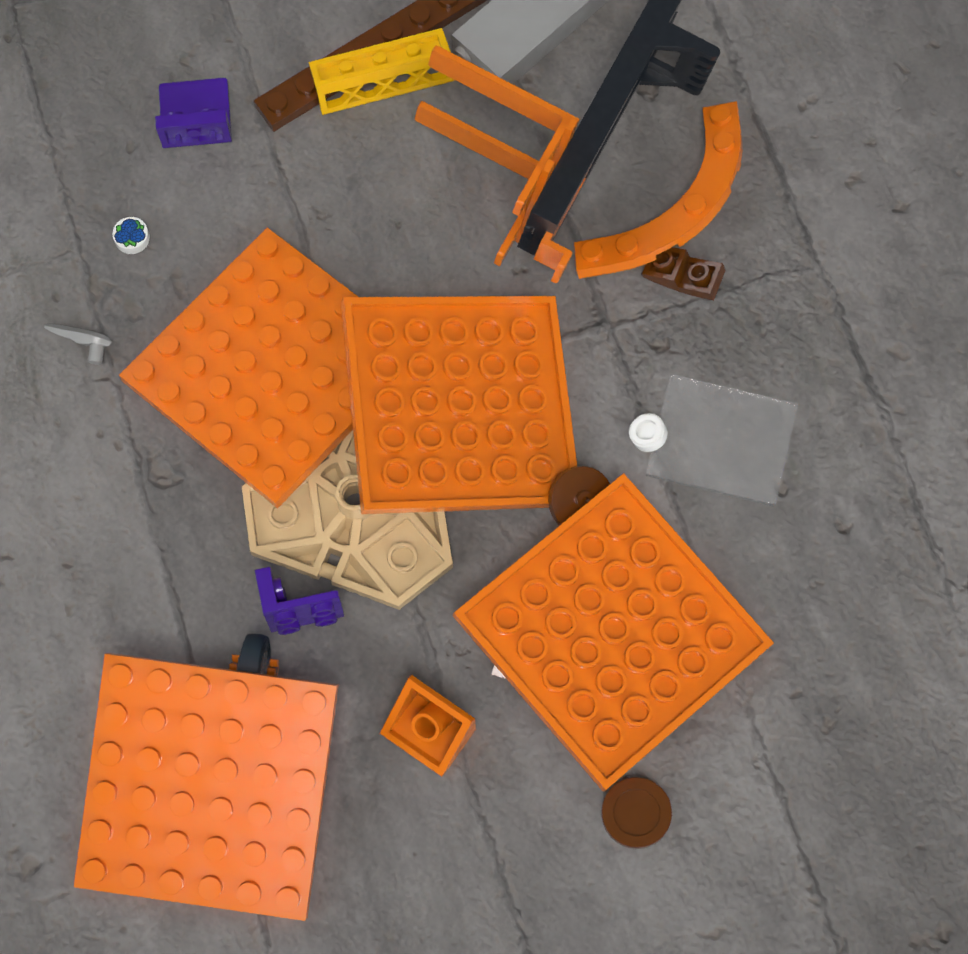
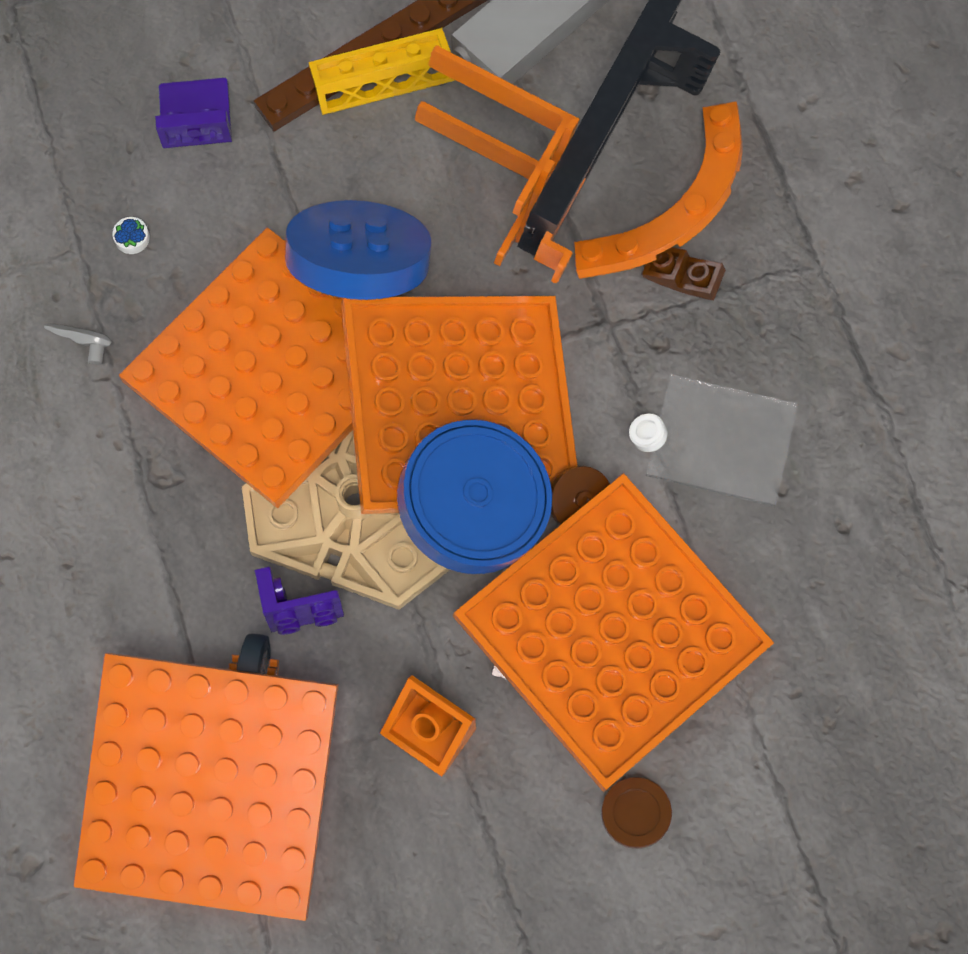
(357, 249): none -> blue brick
(474, 496): none -> blue brick

